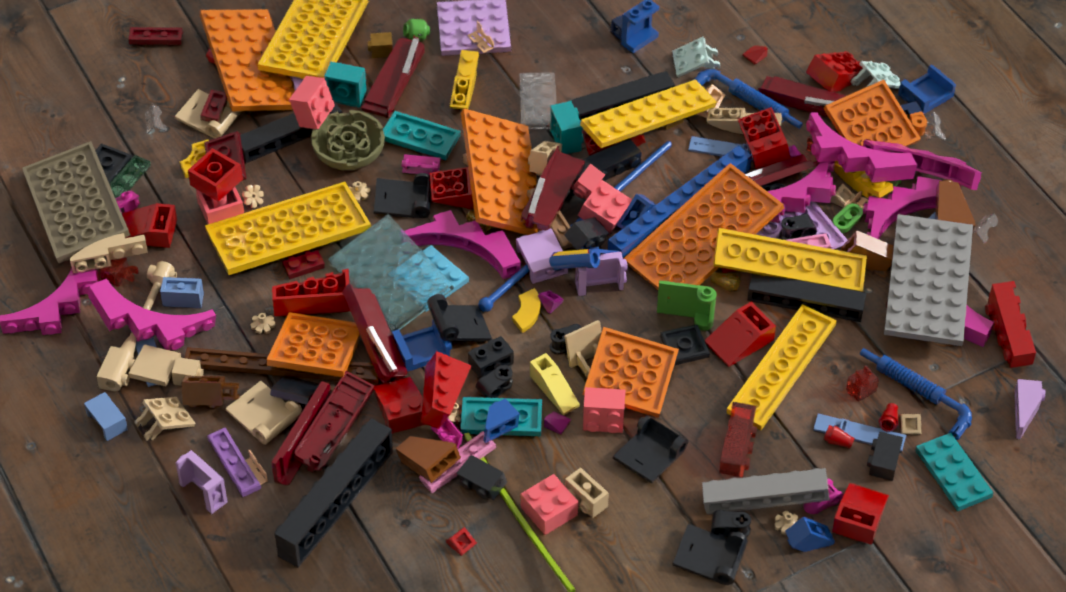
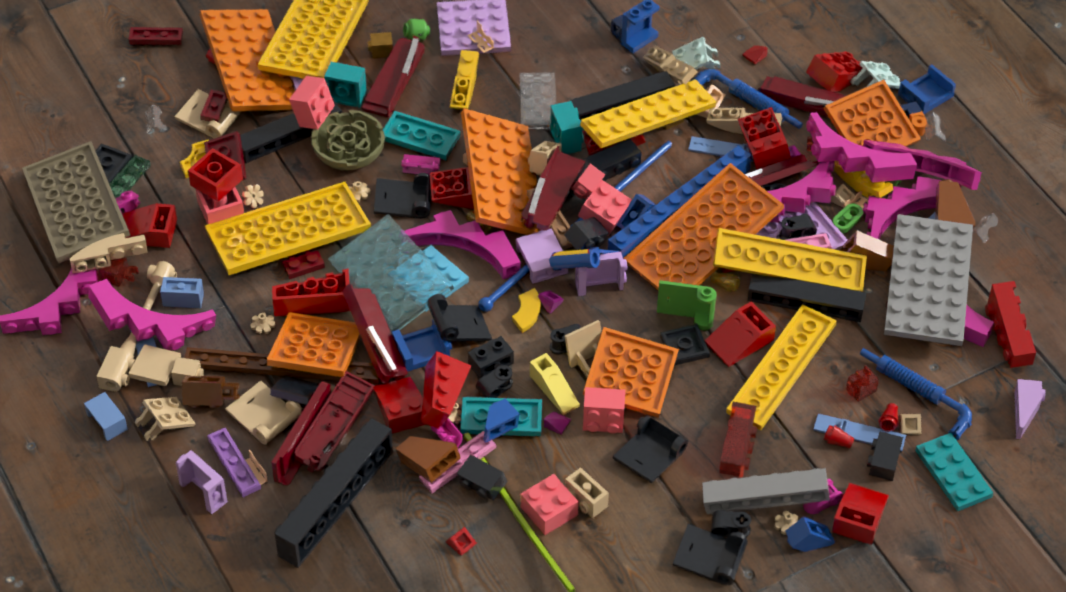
(665, 61): none -> tan slope

